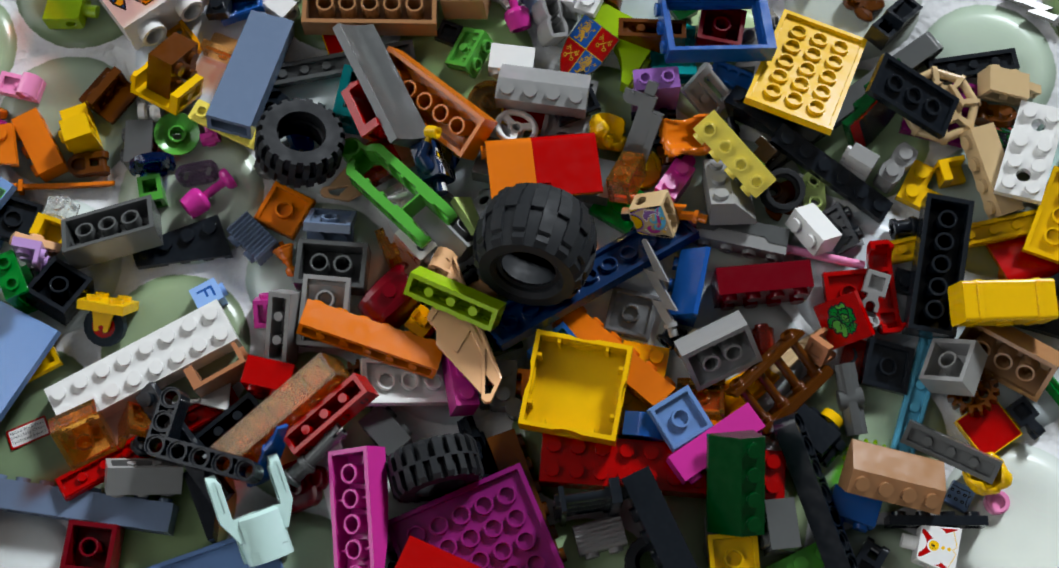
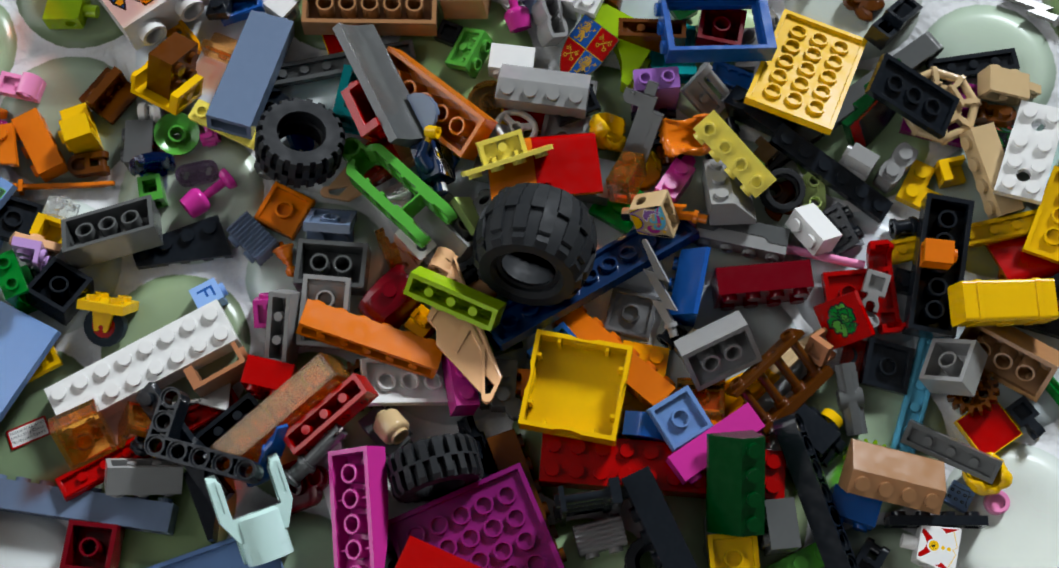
(391, 426): none -> tan head
(424, 108): none -> sand blue tile
(503, 150): none -> light yellow bracket
(763, 337): clear red brick -> none
(938, 253): none -> orange brick

